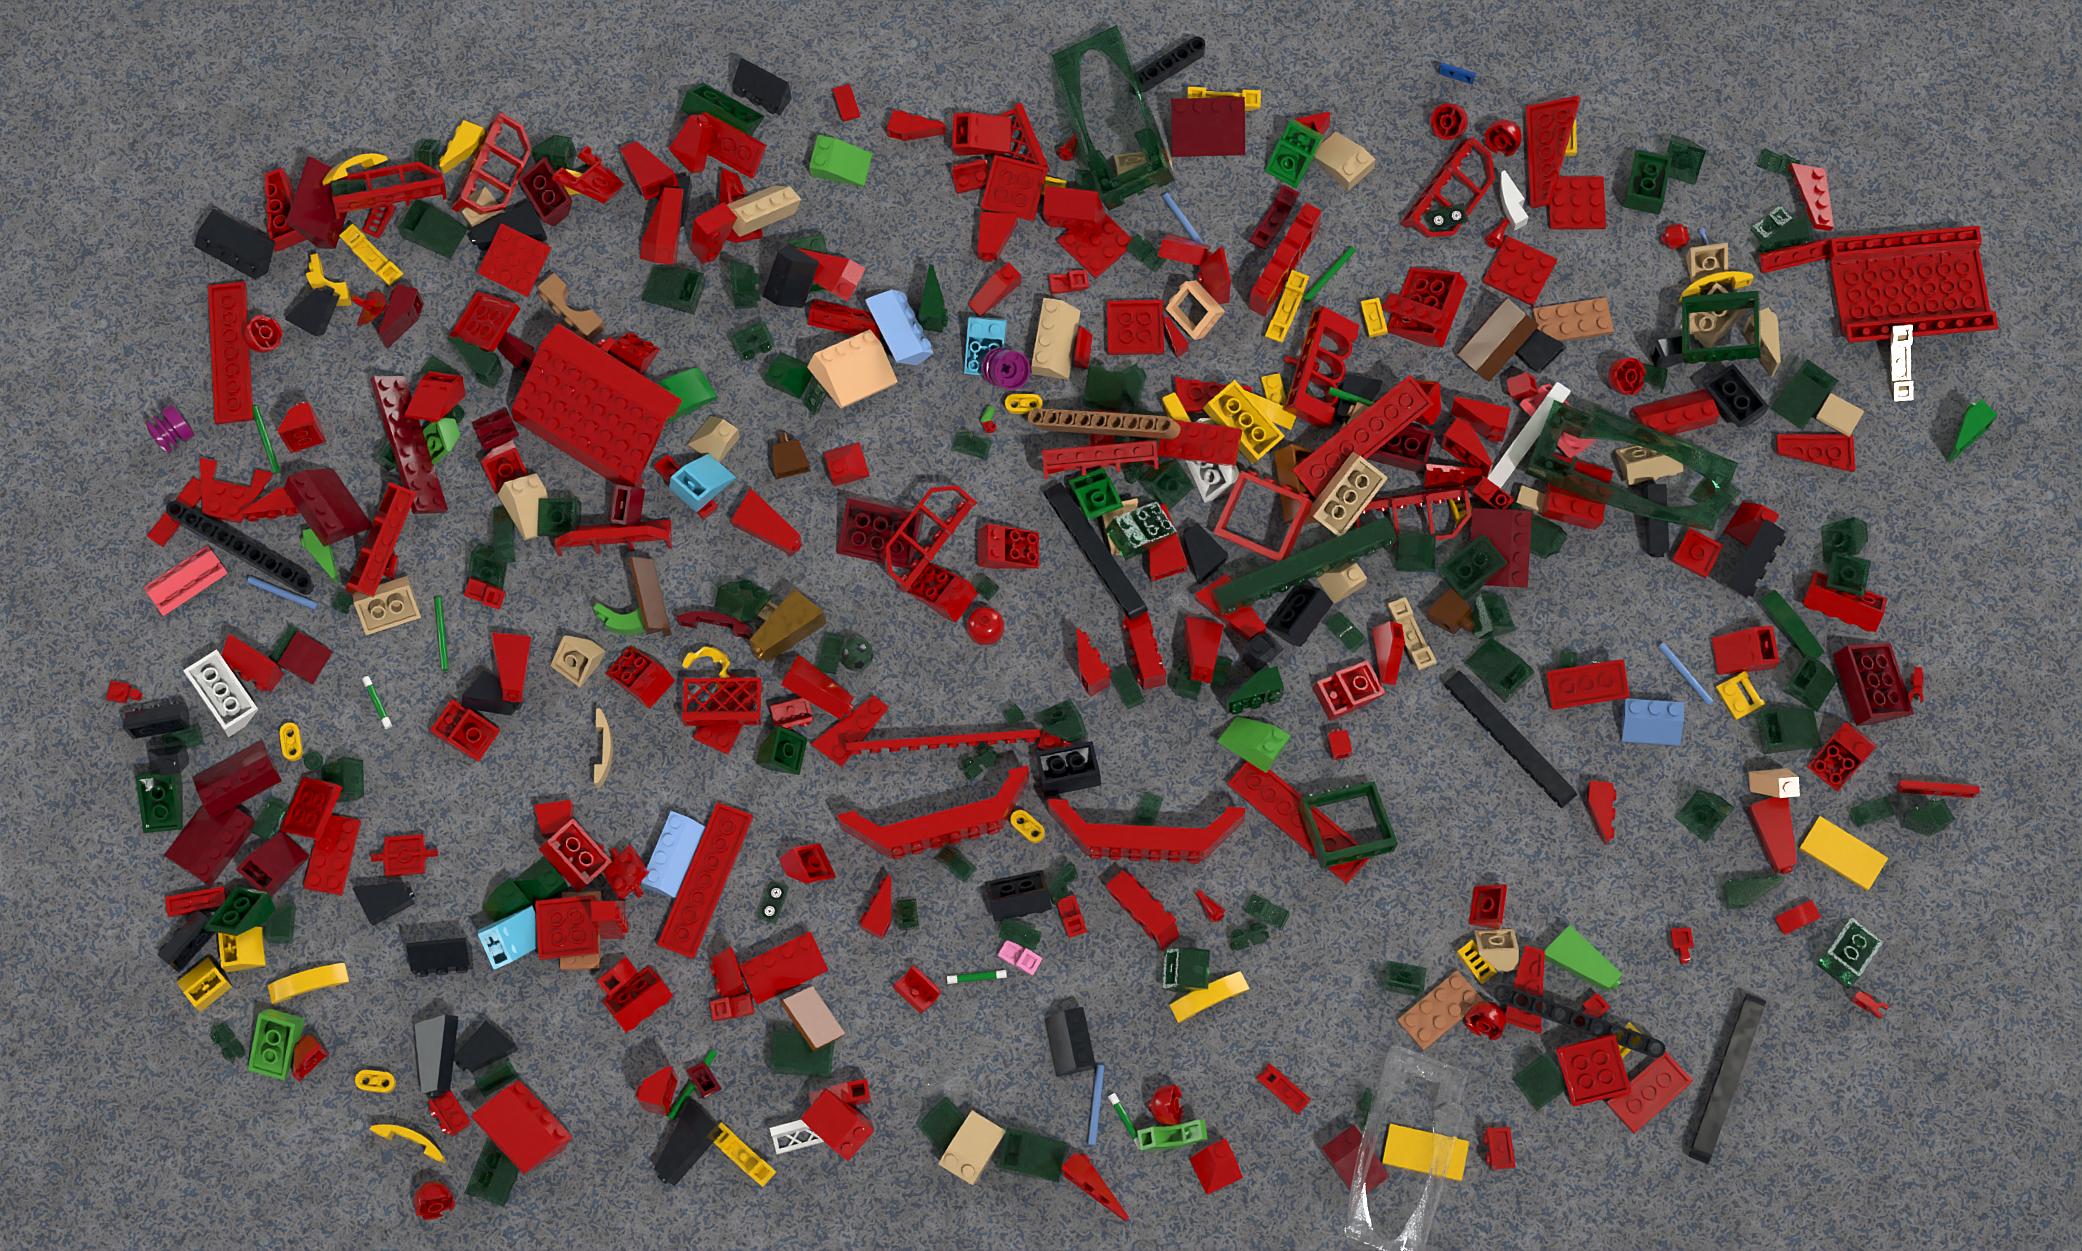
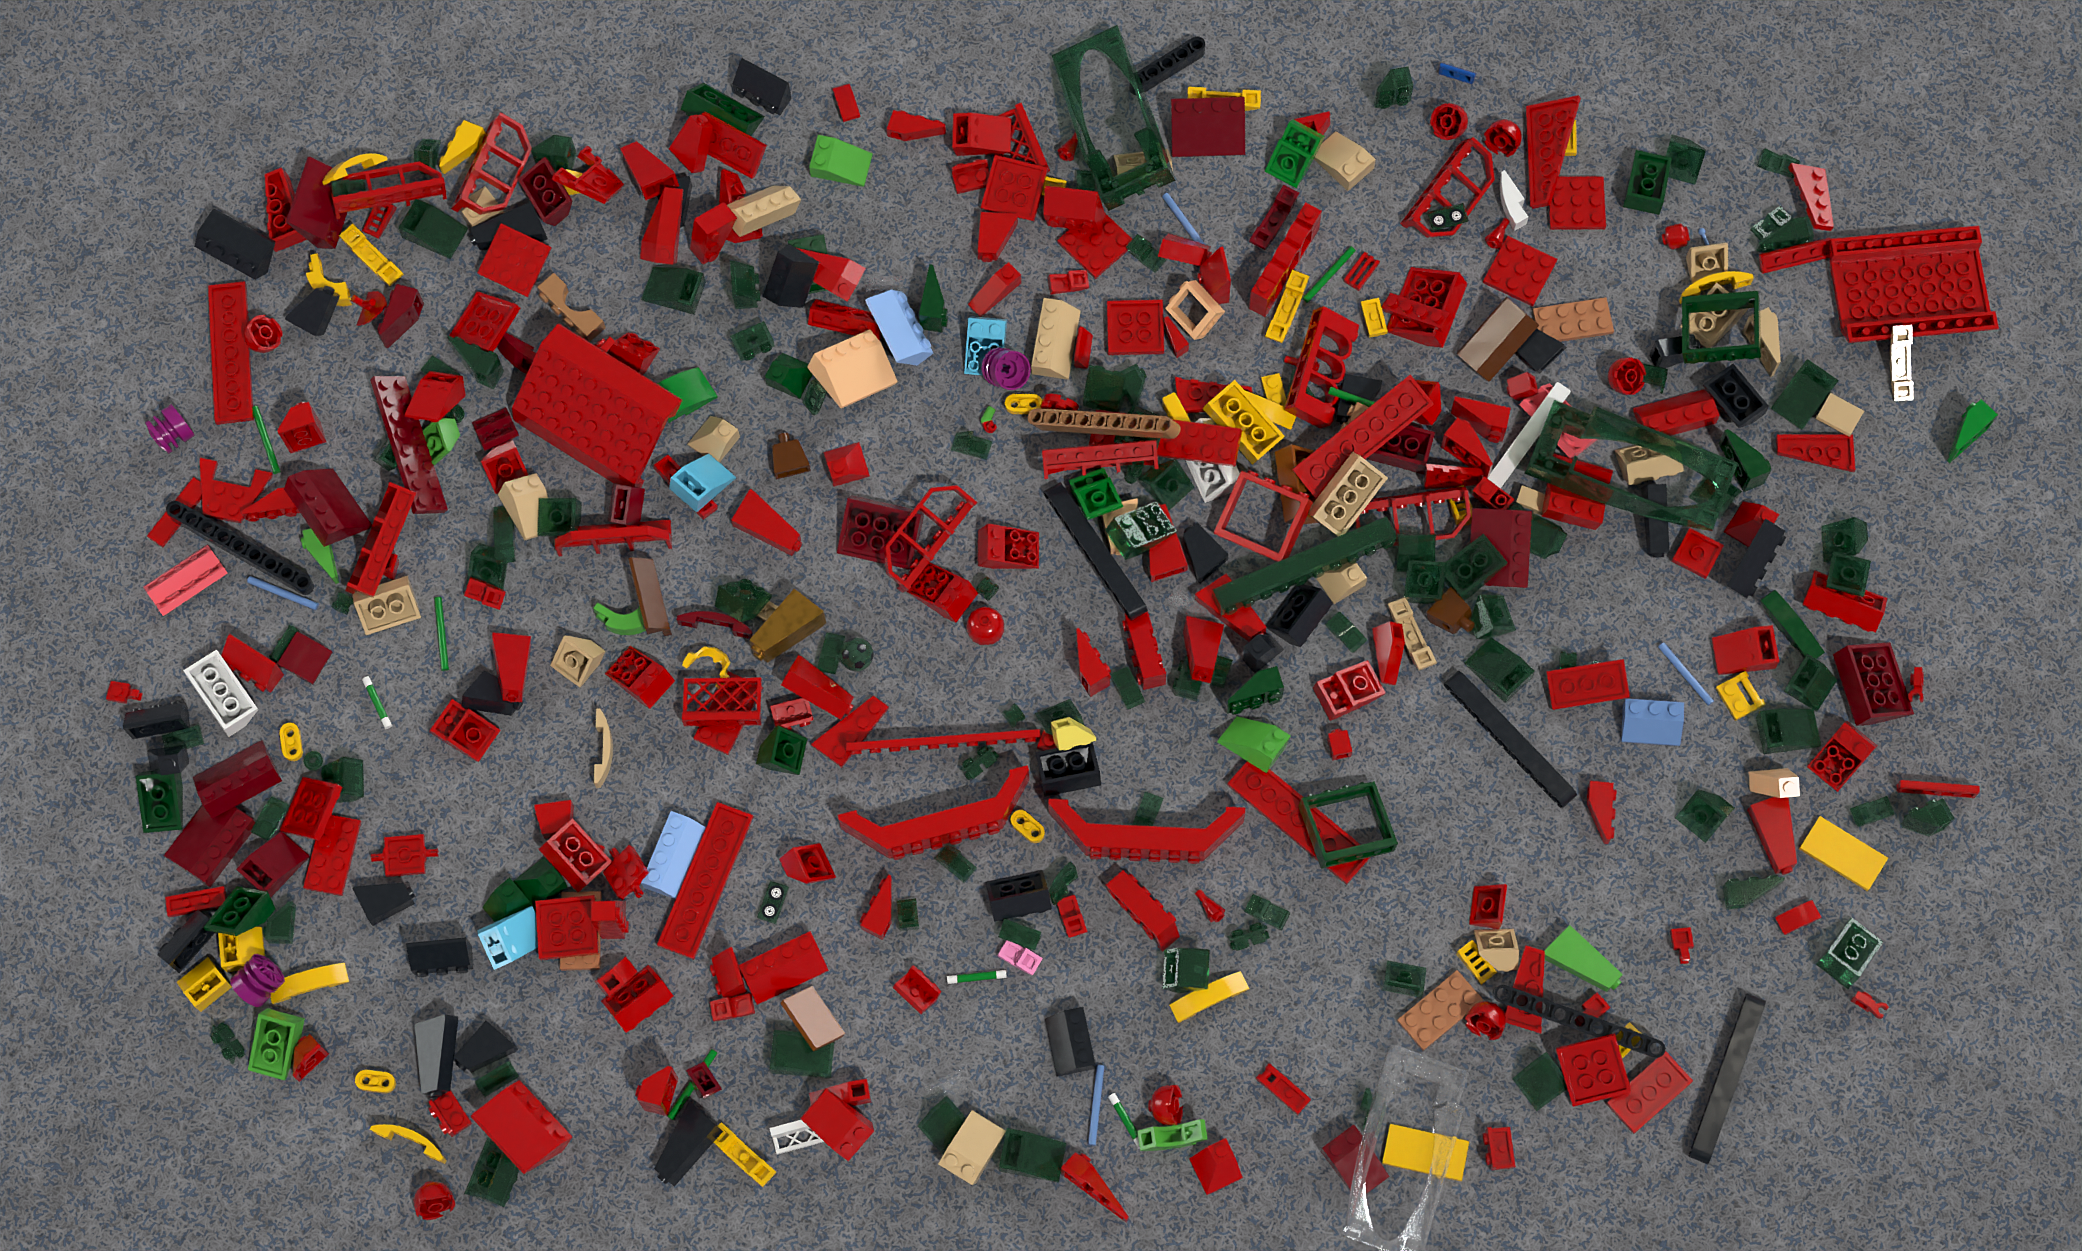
(257, 980): none -> magenta wheel
(1053, 401): none -> red plate
(1070, 733): none -> light yellow slope
(1370, 259): none -> red tile
(1394, 89): none -> clear green slope
(1424, 581): none -> clear green slope
(1751, 467): none -> dark green slope

